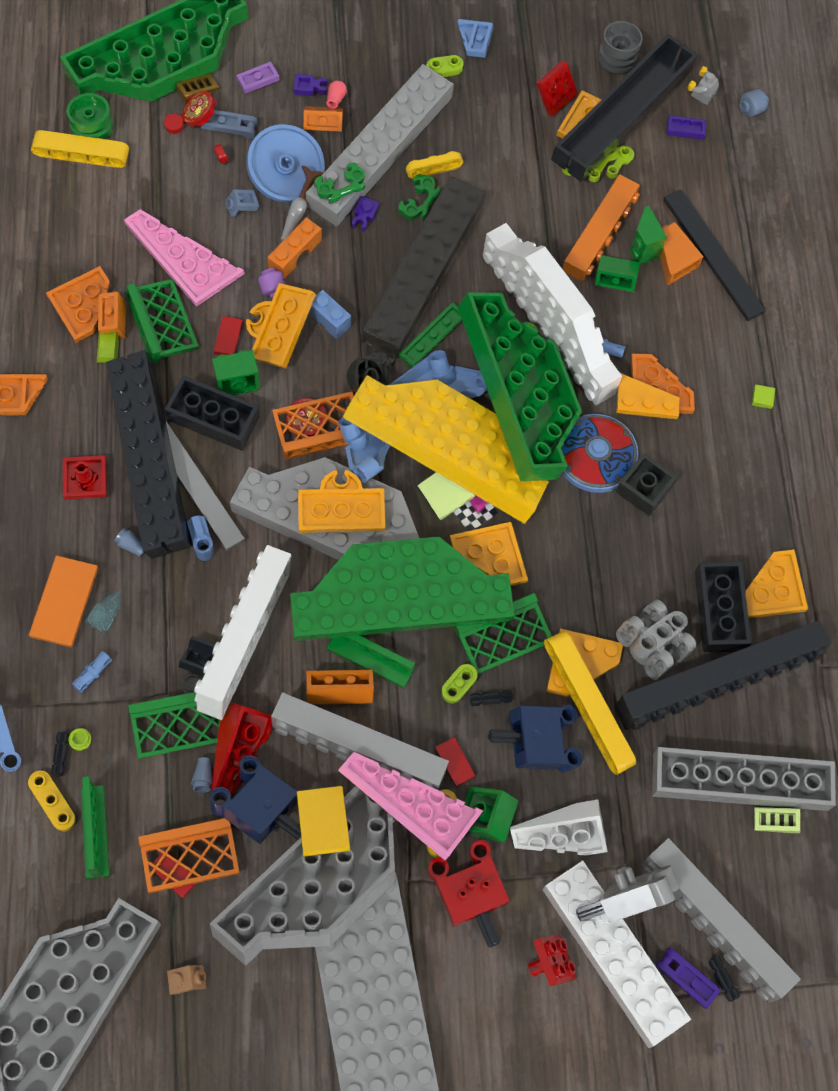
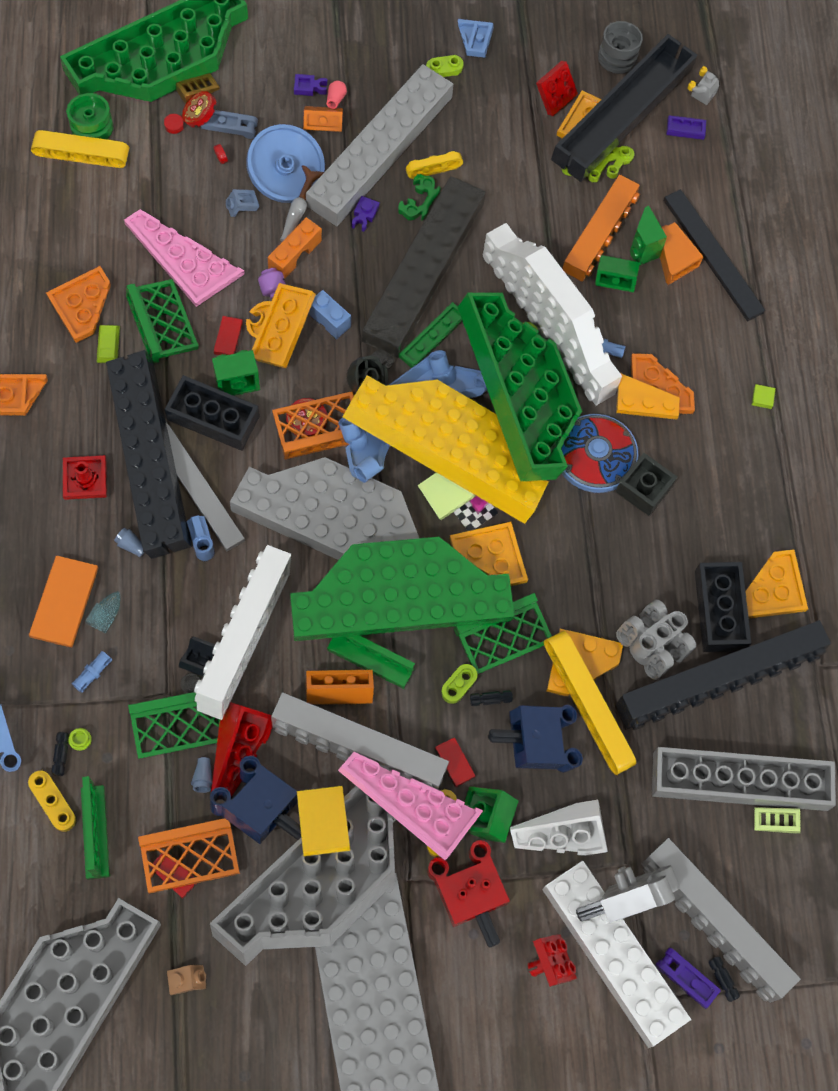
(112, 314): orange panel -> none
(257, 77): medium lavender plate -> none
(326, 190): green helmet -> none
(341, 506): light orange plate -> none
(753, 102): sand blue head -> none

